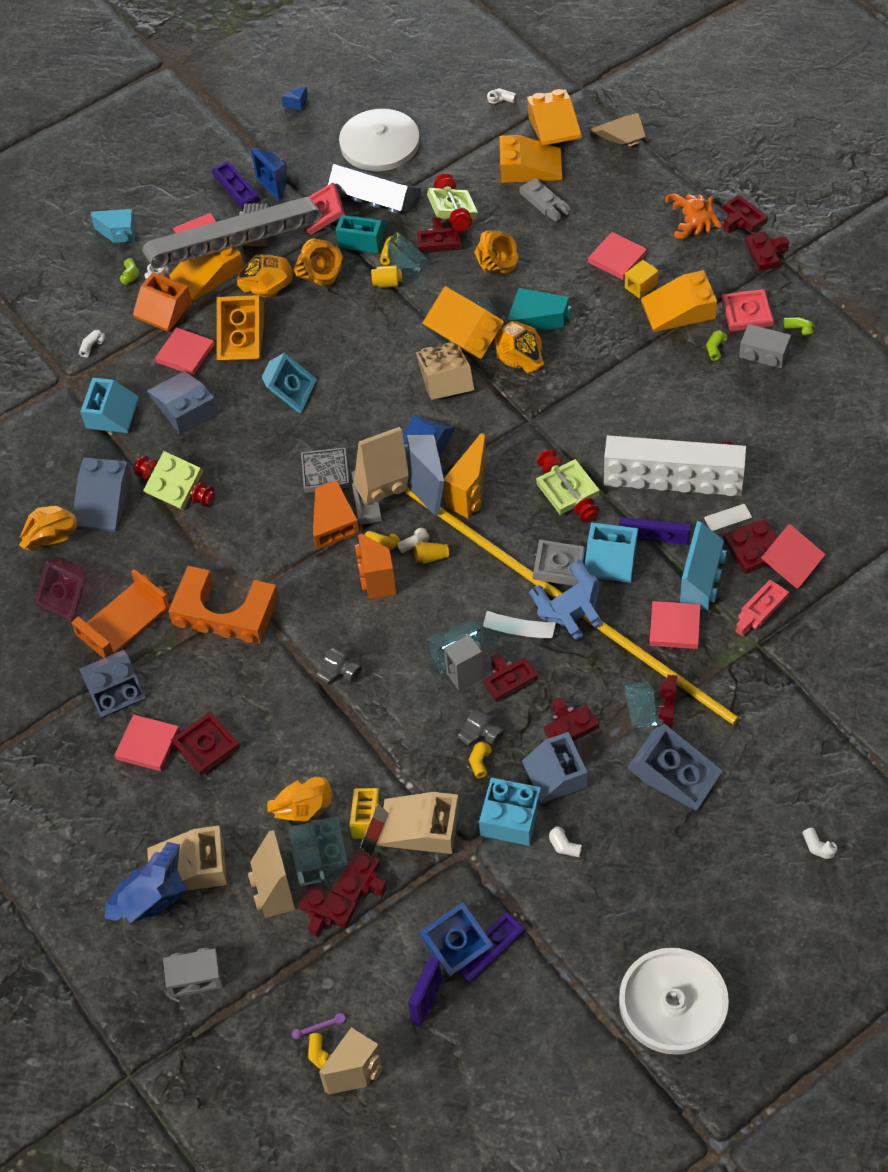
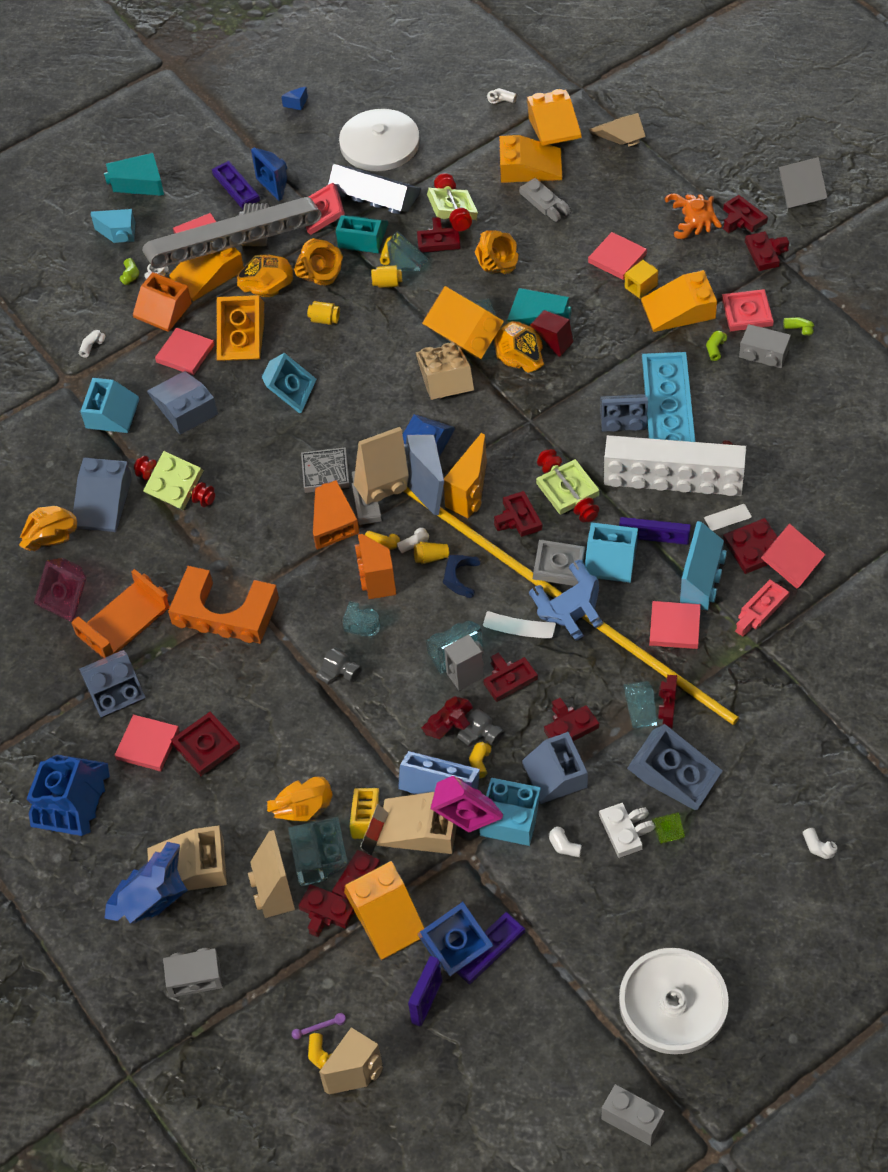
(66, 794): none -> blue slope
(135, 176): none -> teal slope
(323, 313): none -> yellow brick
(360, 621): none -> clear light blue leg
(385, 910): none -> light orange slope
(421, 773): none -> medium blue brick
(449, 716): none -> dark red hinge
(450, 578): none -> dark blue helmet
(464, 804): none -> dark pink slope
(518, 515): none -> dark red hinge
(554, 331): none -> dark red slope
(621, 830): none -> white hinge
(623, 412): none -> sand blue slope
(632, 1115): none -> light grey brick
(668, 396): none -> medium azure plate
(668, 827): none -> clear neon green slope
(802, 182): none -> light grey piece

